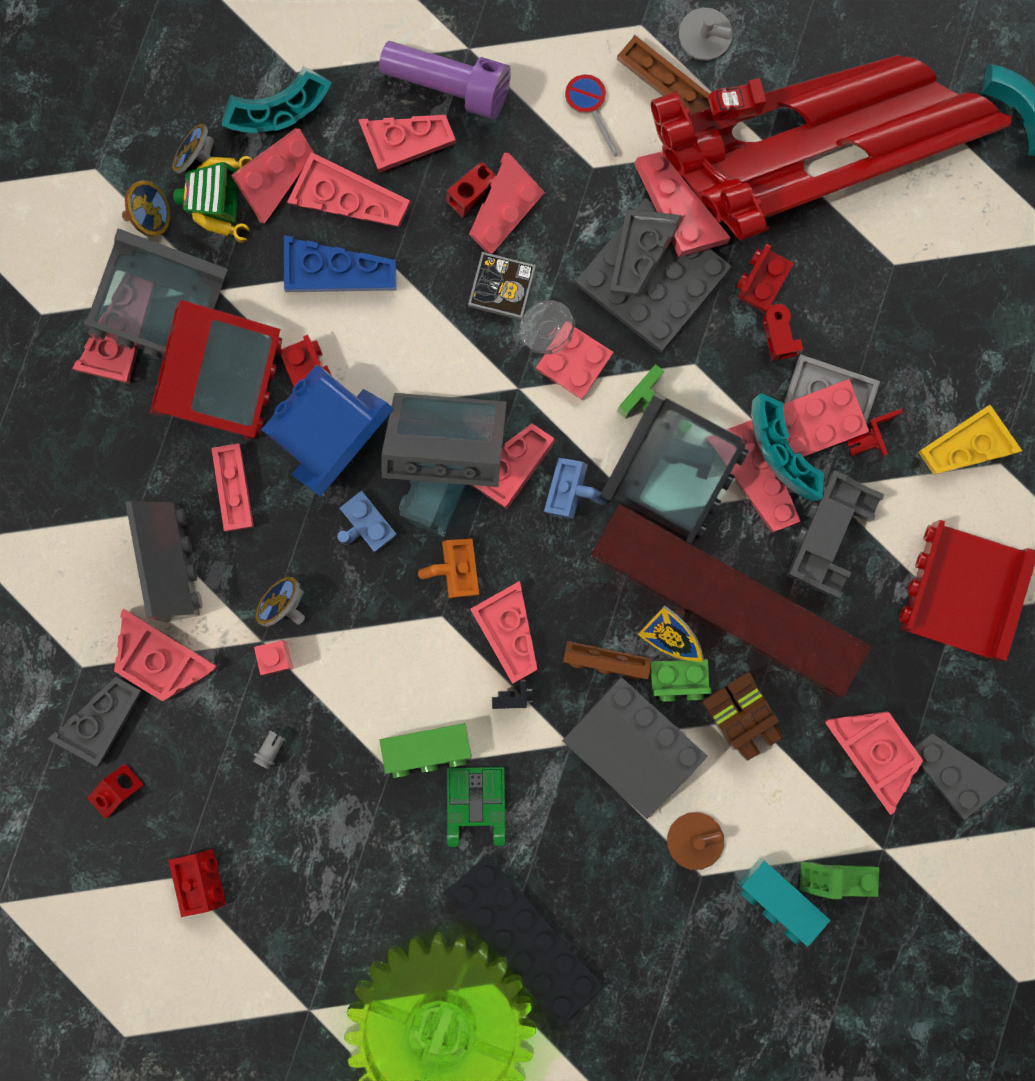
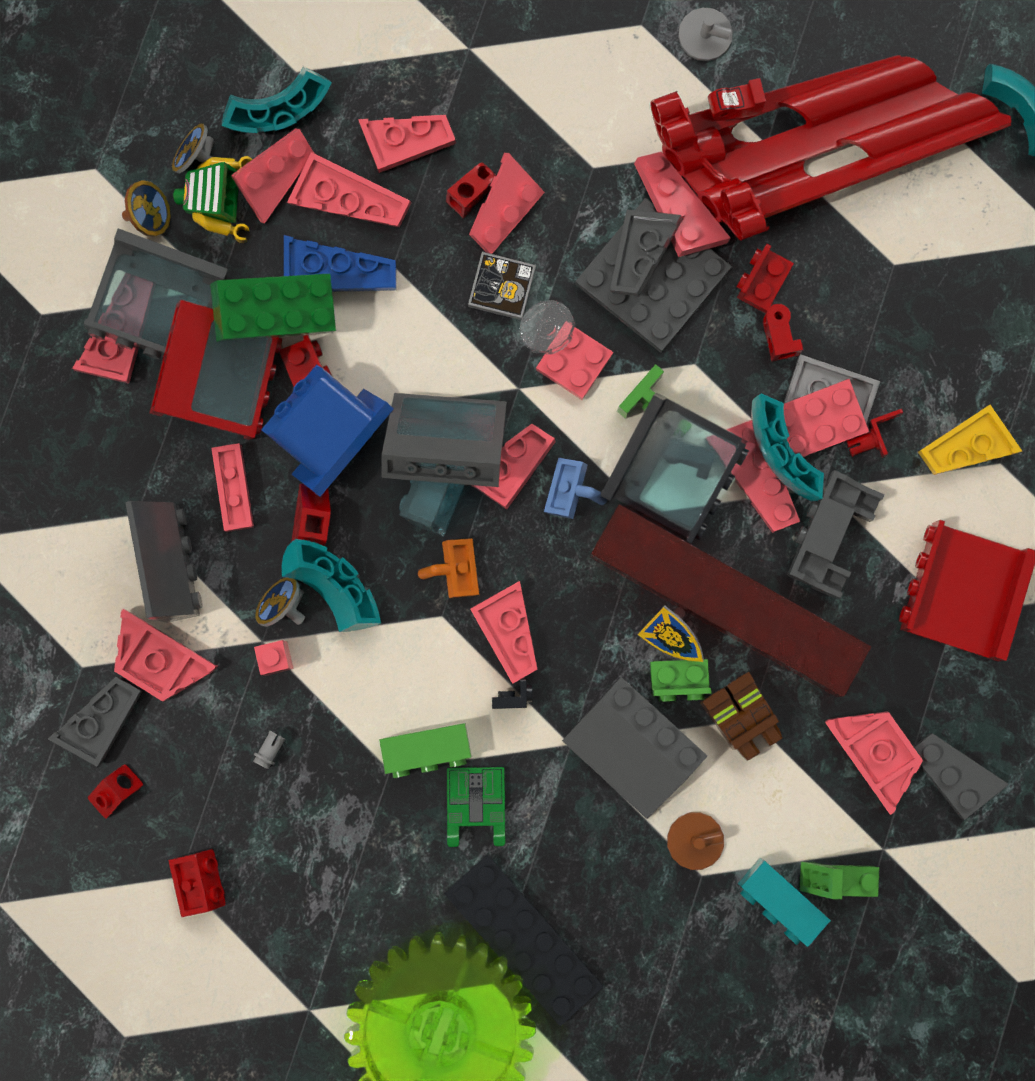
(272, 307): none -> green brick
(311, 516): none -> red slope
(335, 581): none -> teal brick
(365, 522): medium blue plate -> none
(480, 85): medium lavender piece -> none
(586, 95): piece -> none
(607, 660): dark orange plate -> none
(662, 74): dark orange plate -> none

